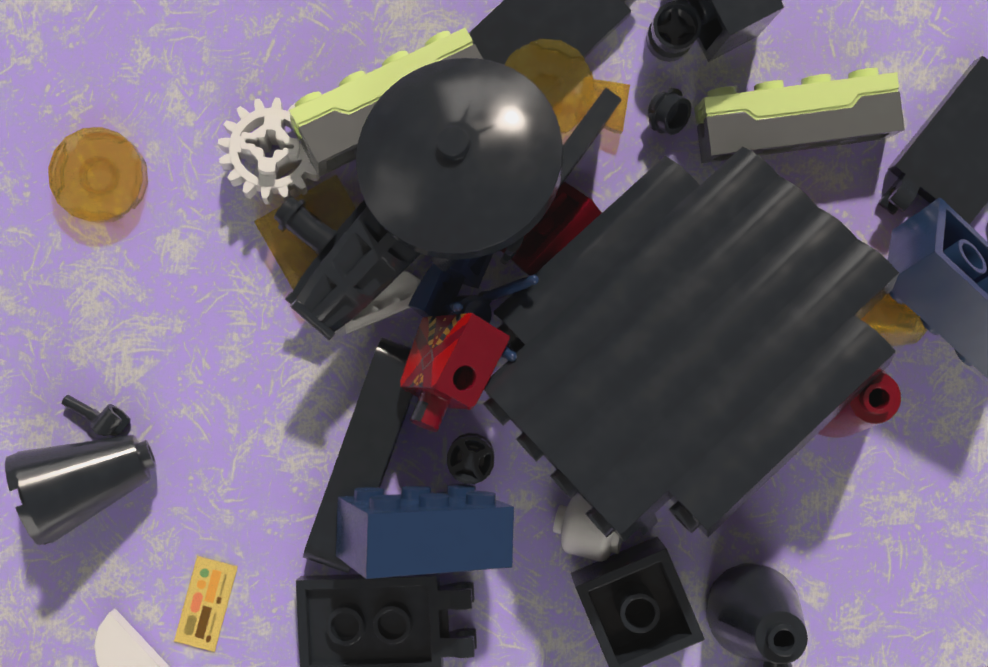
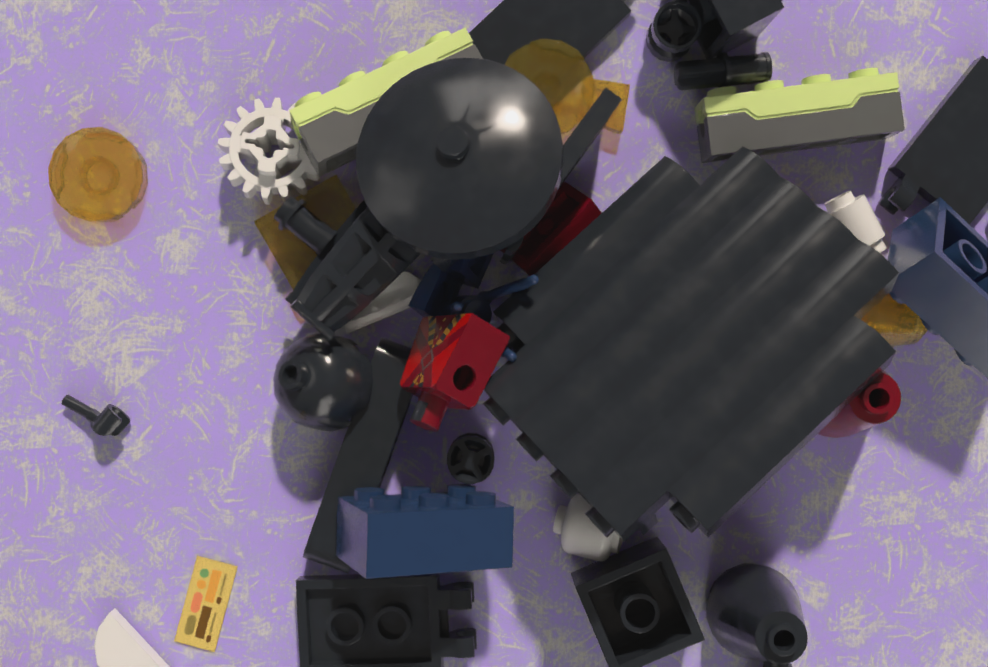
(75, 482): black cone -> none
(322, 382): none -> black cylinder
(669, 112): black plate -> none
(723, 71): none -> black axle
(858, 218): none -> white brick

